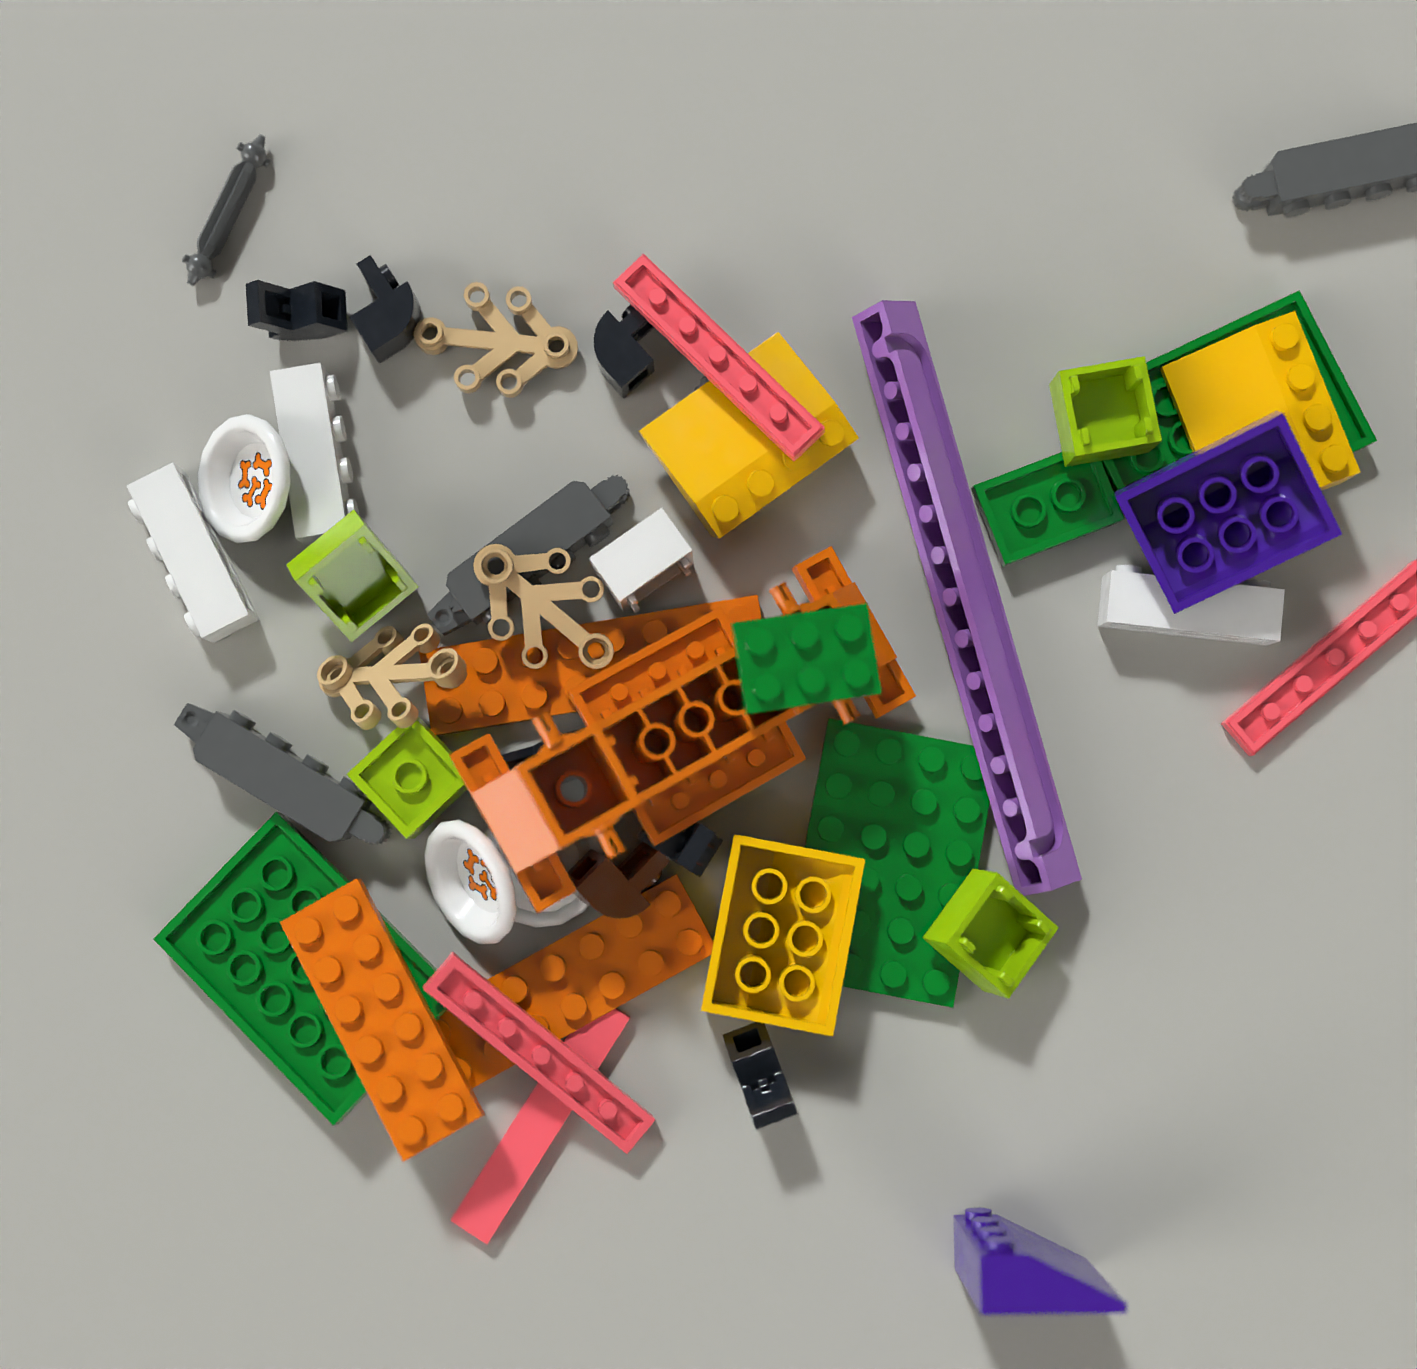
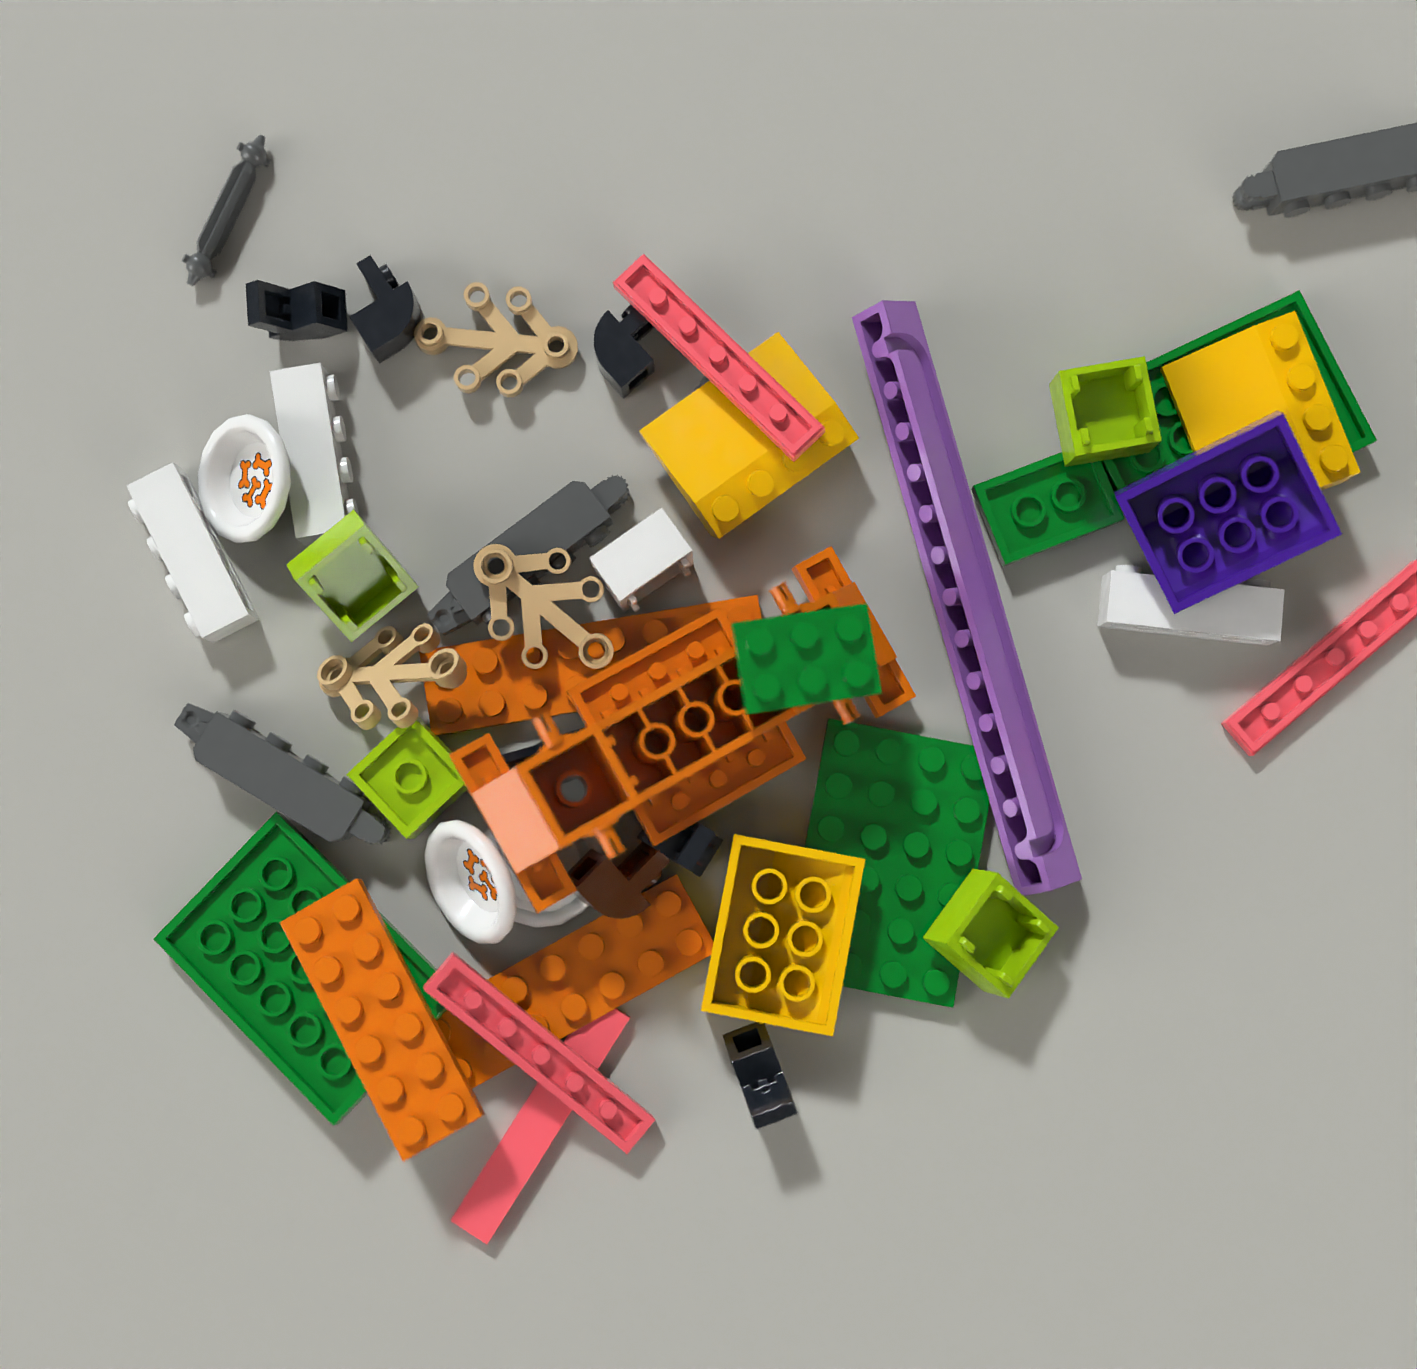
(1024, 1273): dark purple slope -> none

